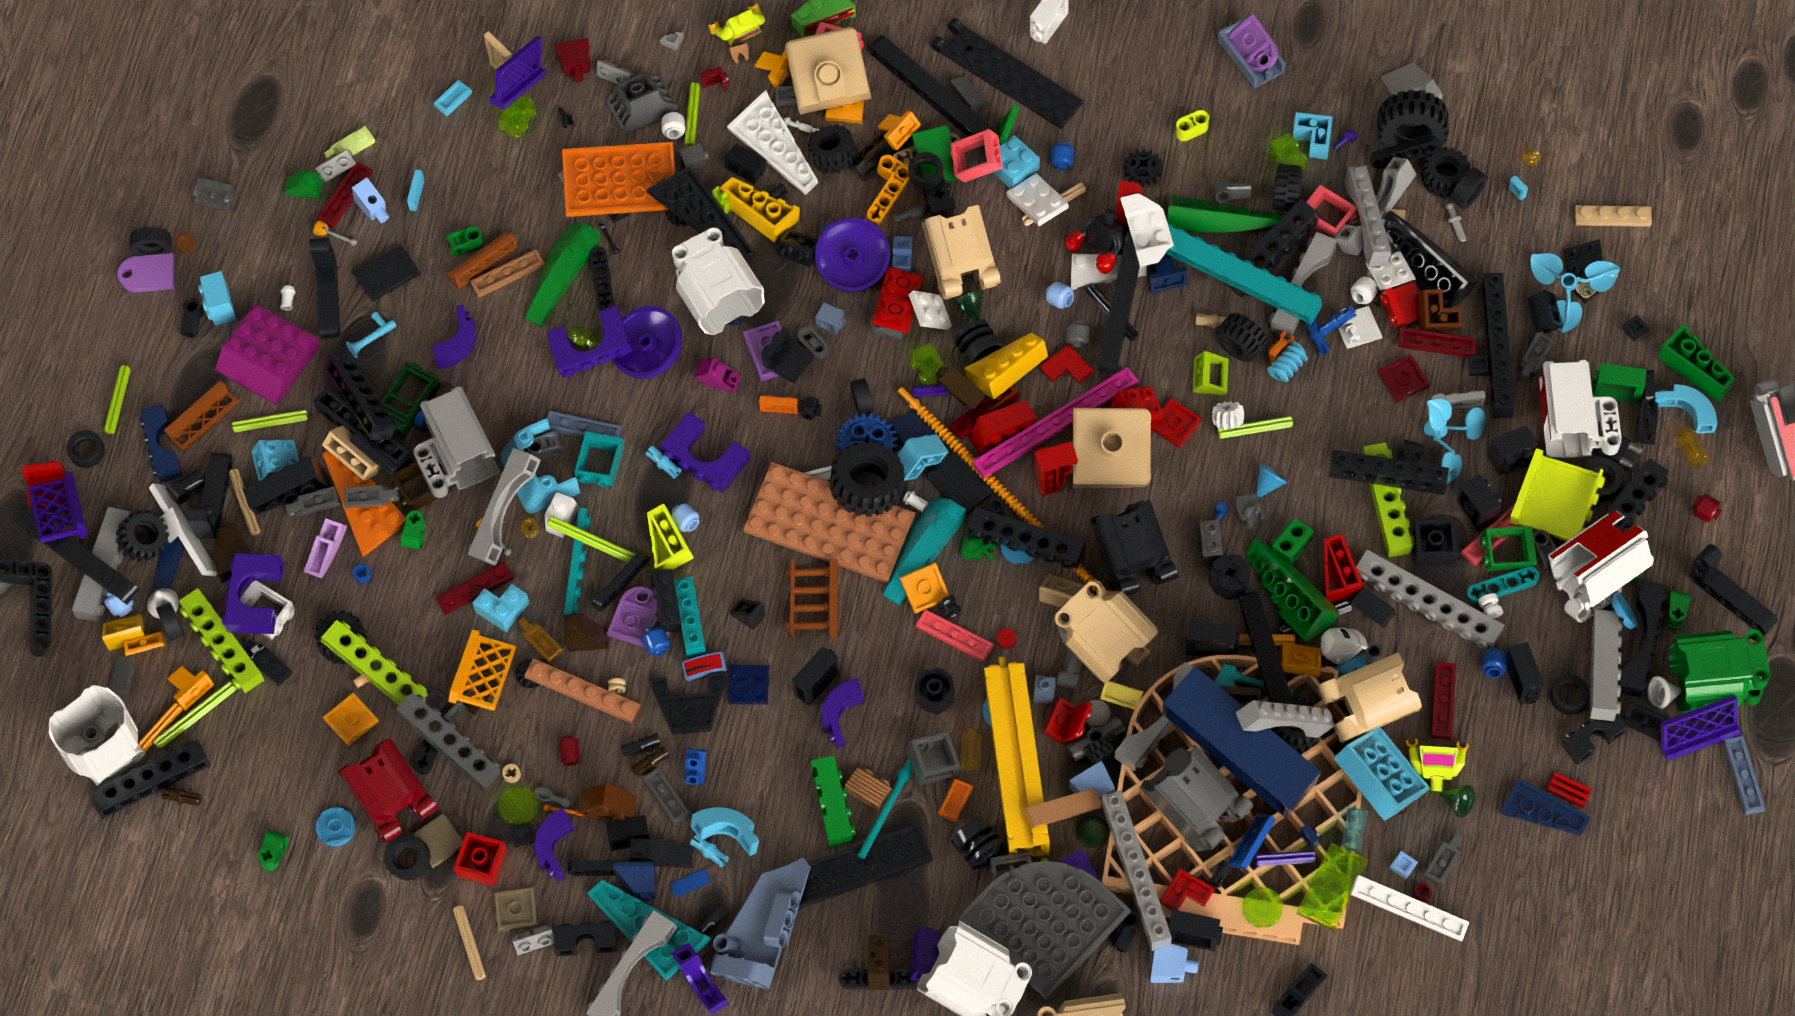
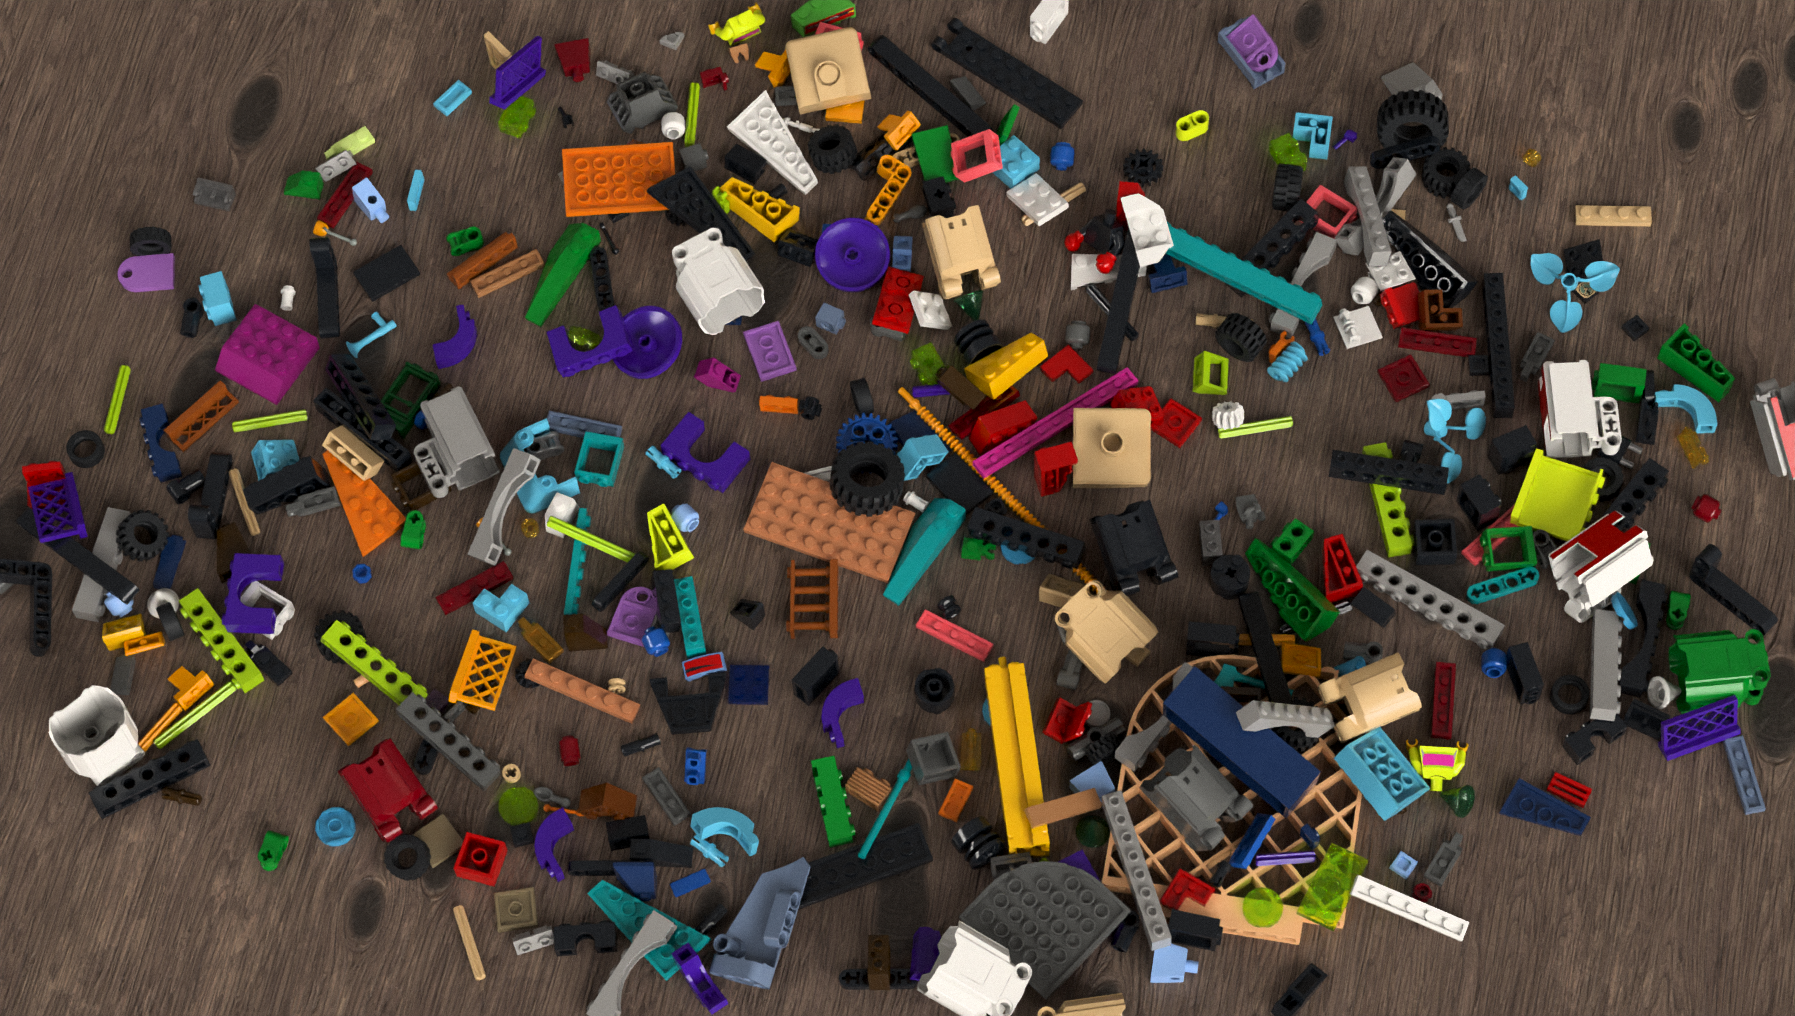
(173, 524): white sticker -> none
(186, 243): clear orange tile -> none
(188, 536): white tile -> none
(325, 548): lavender slope -> none
(369, 496): dark grey hinge -> none
(373, 454): black axle -> none
(649, 761): dark brown axle -> none
(786, 356): black bracket -> none
(921, 158): black tyre -> none
(924, 587): light orange plate -> none
(1006, 638): red tile -> none
(1044, 690): sand blue brick -> none
(1059, 295): light blue head -> none
(1121, 695): light yellow tile -> none
(1202, 216): green wedge -> none
(1227, 191): dark grey piece -> none
(1268, 481): dark azure hat -> none
(1337, 320): blue pin -> none
(1342, 644): white helmet -> none
(1354, 829): clear light blue slope -> none
(1490, 605): white wheel -> none
(1545, 312): black hinge -> none

